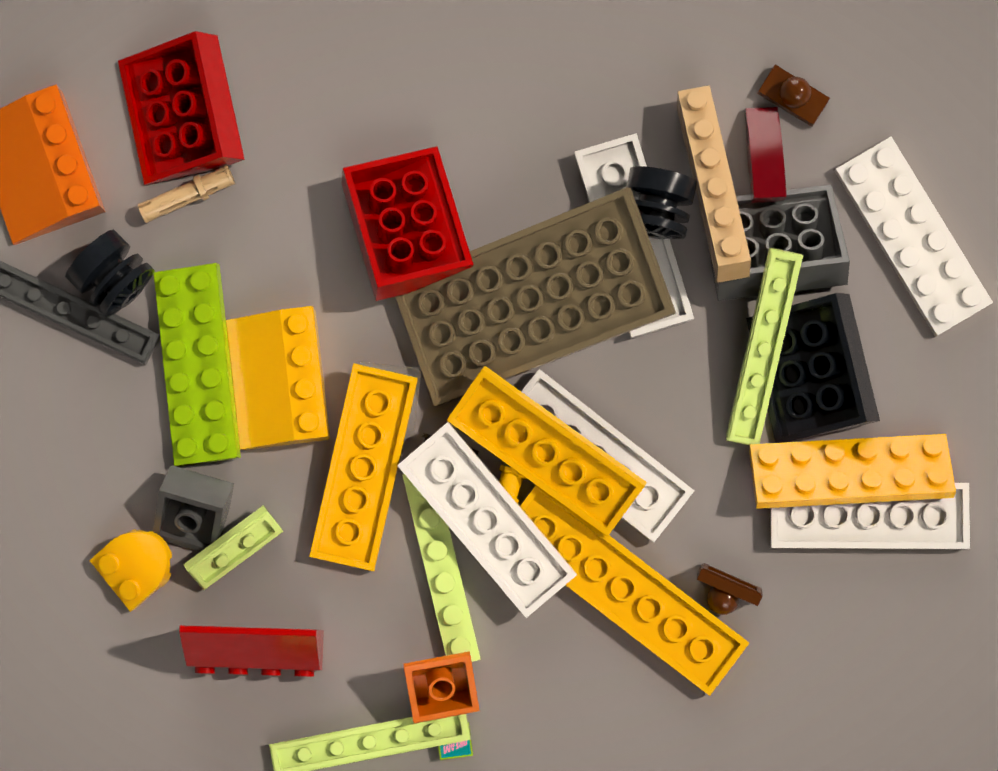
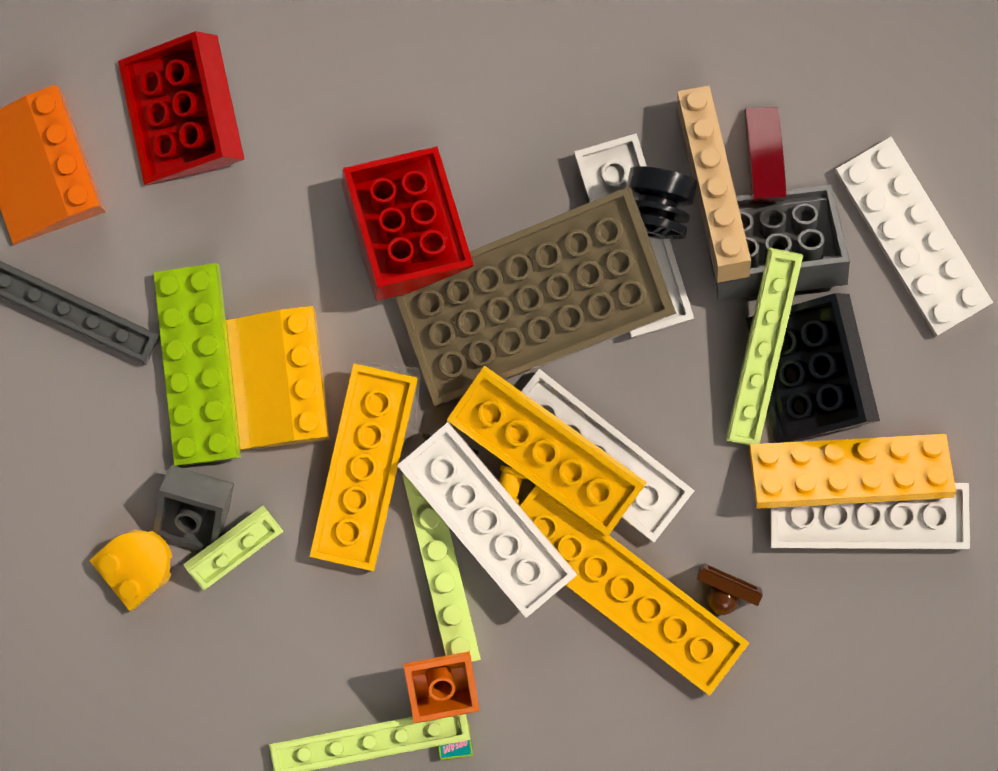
(104, 267): black wheel -> none
(192, 191): tan pin -> none
(252, 648): red slope -> none
(793, 95): reddish brown tile -> none

